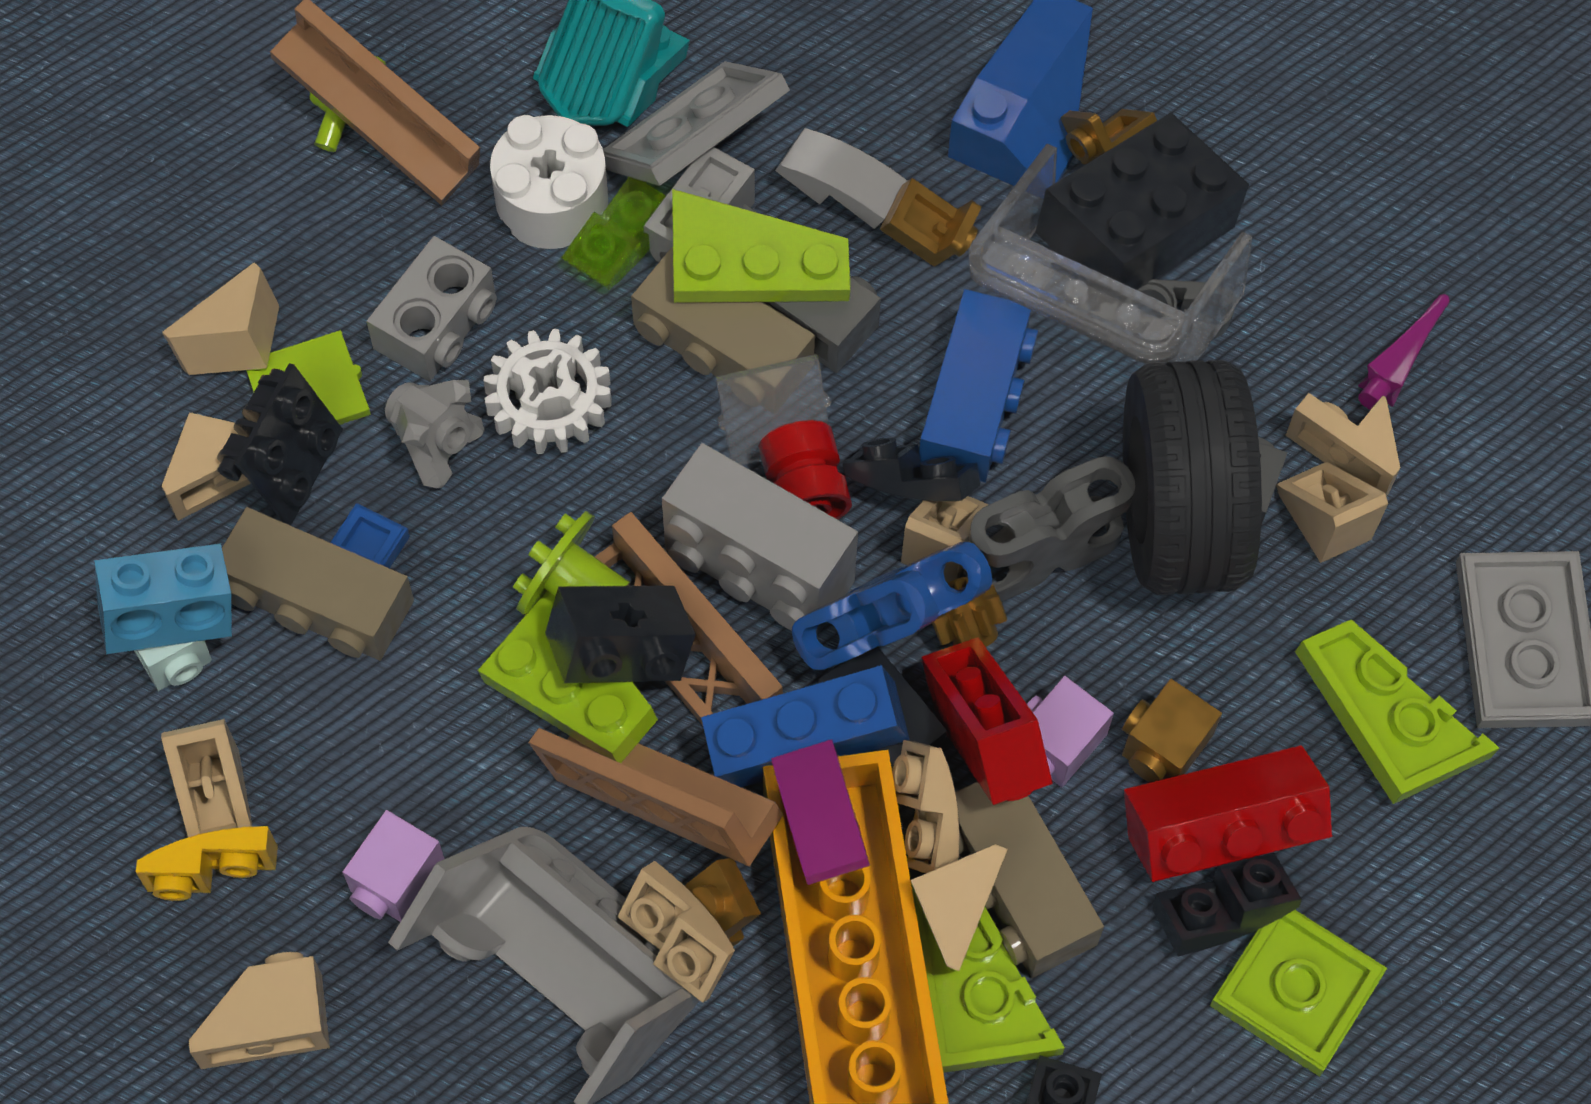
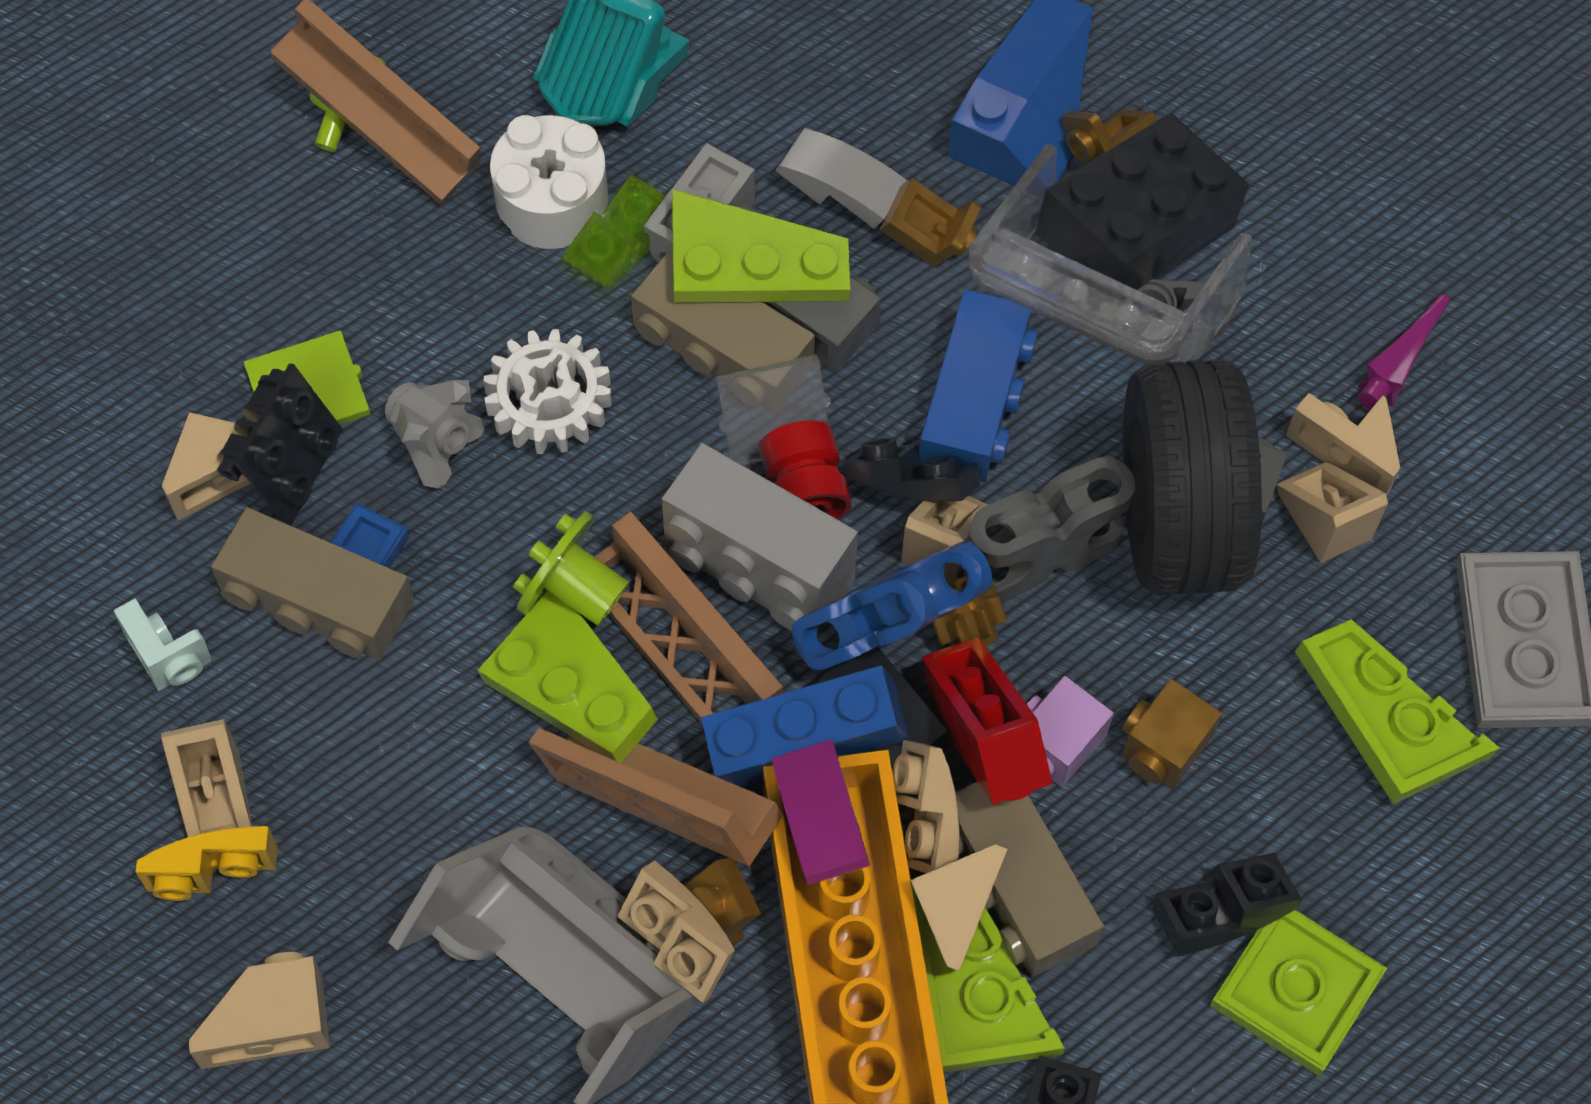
(163, 598): dark azure brick -> none
(228, 328): tan slope -> none
(391, 867): lavender brick -> none
(420, 304): light grey brick -> none
(619, 634): black brick -> none
(693, 122): light grey tile -> none
(1228, 813): red brick -> none

